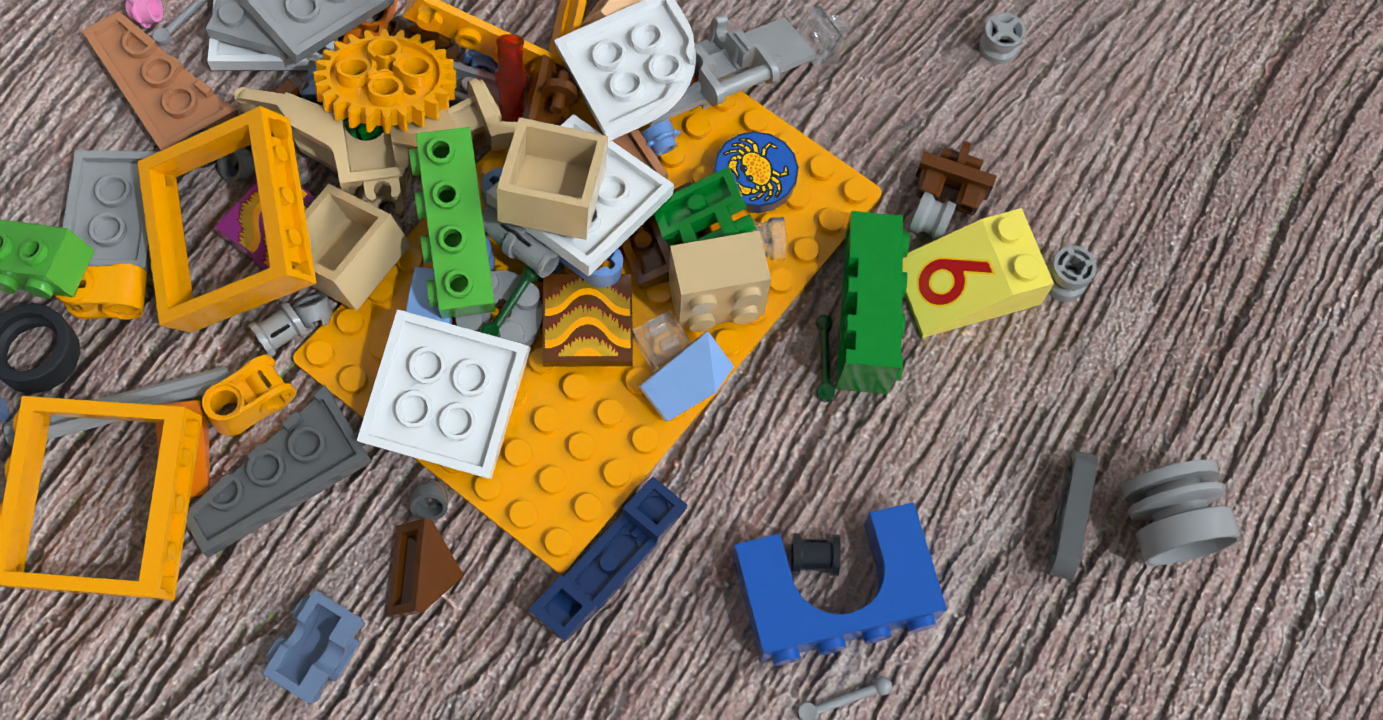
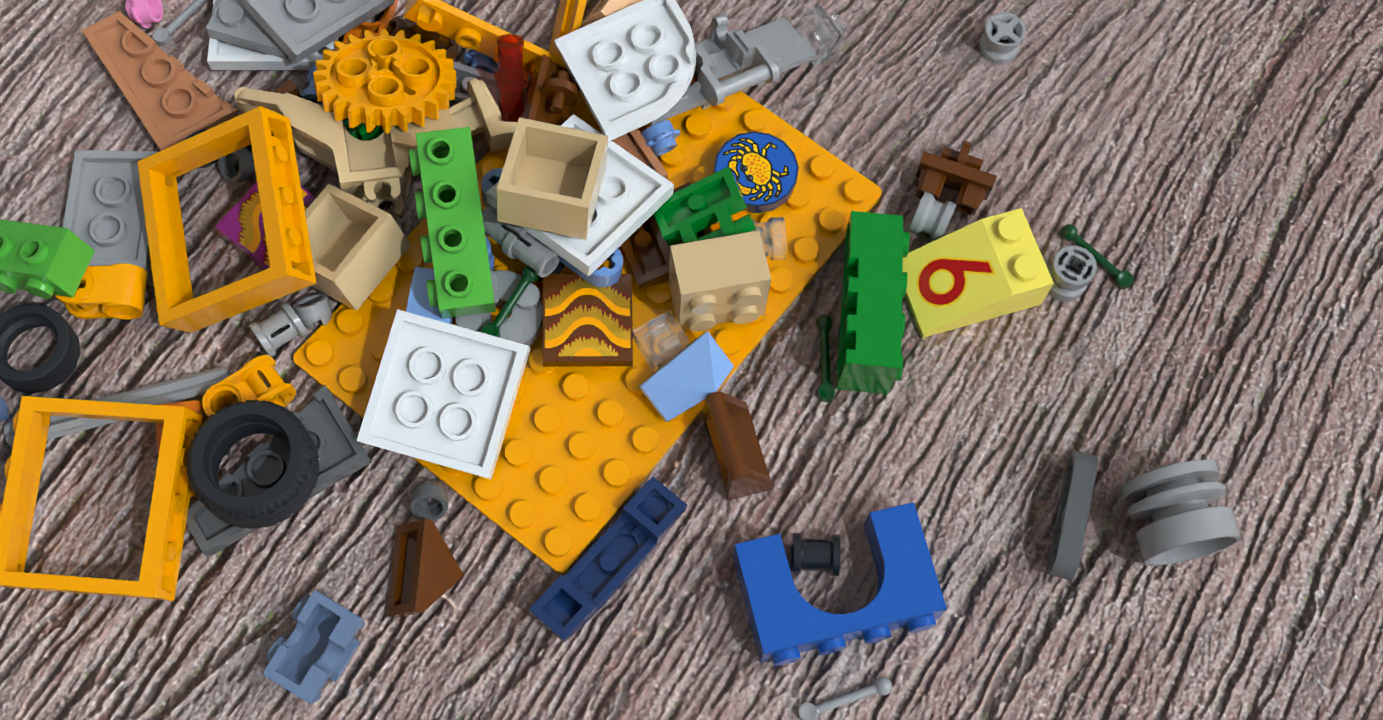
(225, 430): none -> black tyre
(735, 446): none -> reddish brown tile
(1122, 279): none -> dark green hinge

